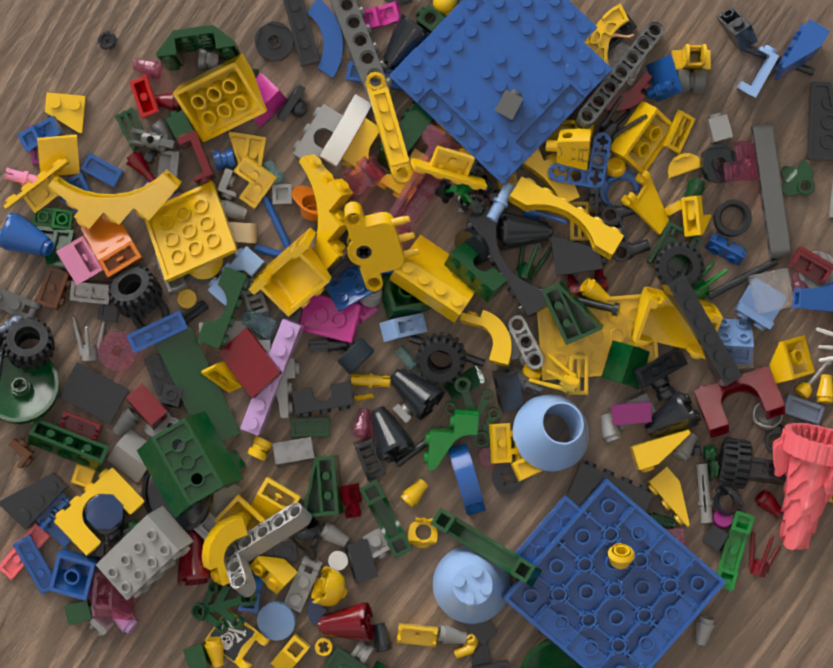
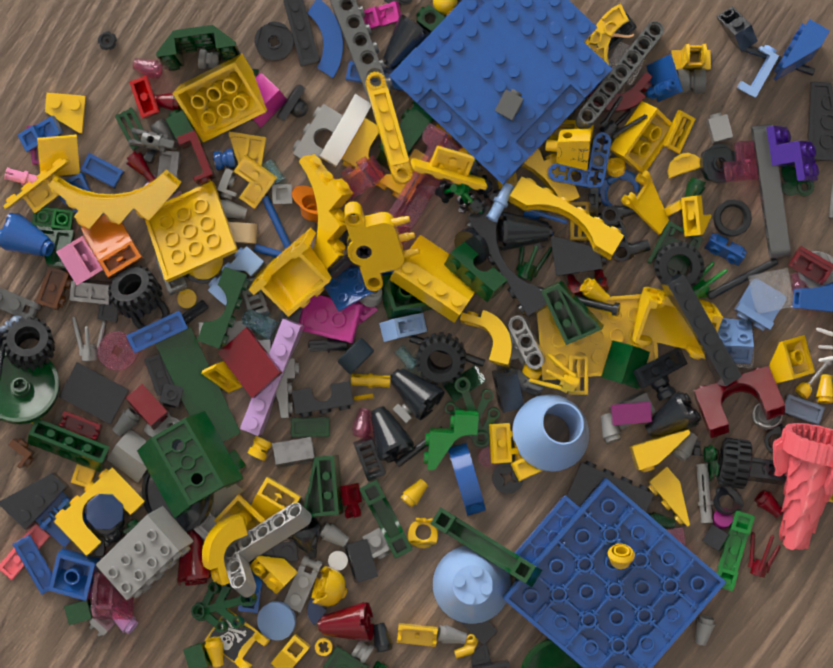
(792, 153): none -> dark purple bracket

